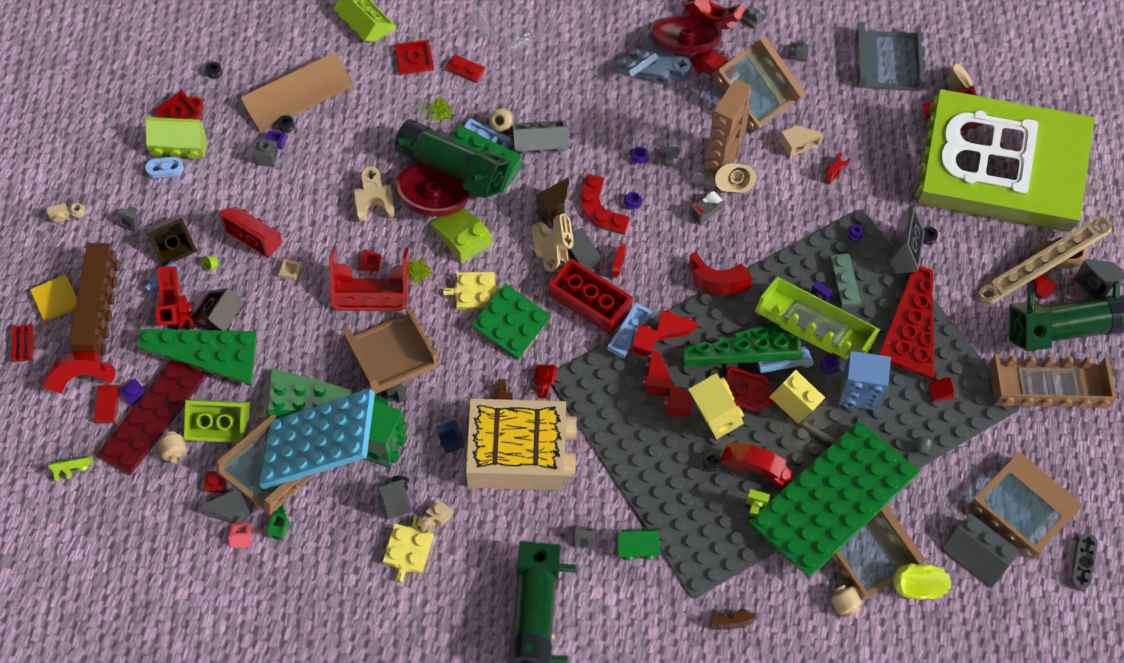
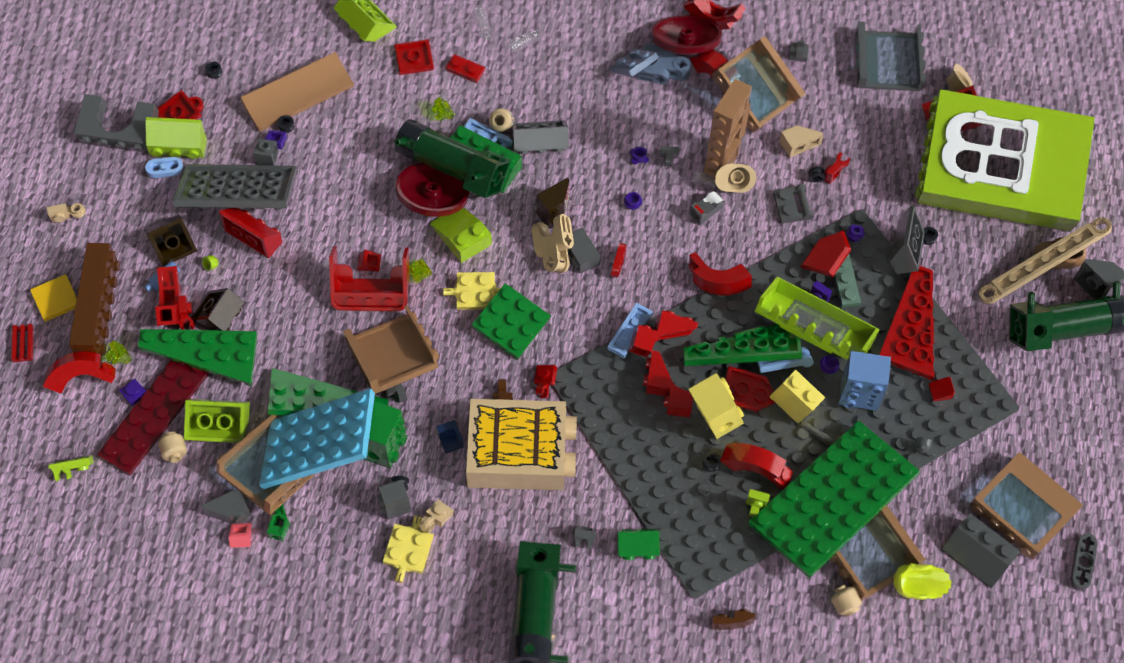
(90, 127): none -> dark grey arch
(106, 404): red tile -> none
(118, 353): none -> clear neon green tile
(128, 218): dark grey tile -> none
(214, 482): red plate -> none
(235, 186): none -> dark grey plate
(290, 270): tan tile -> none
(373, 194): tan piece -> none
(590, 296): red brick -> none
(596, 212): red plate -> none
(752, 17): dark grey tile -> none
(787, 206): none -> dark grey plate
(816, 174): none -> black bush
(827, 254): none -> red tile
(1044, 287): red tile -> none
(1052, 383): medium nougat window -> none

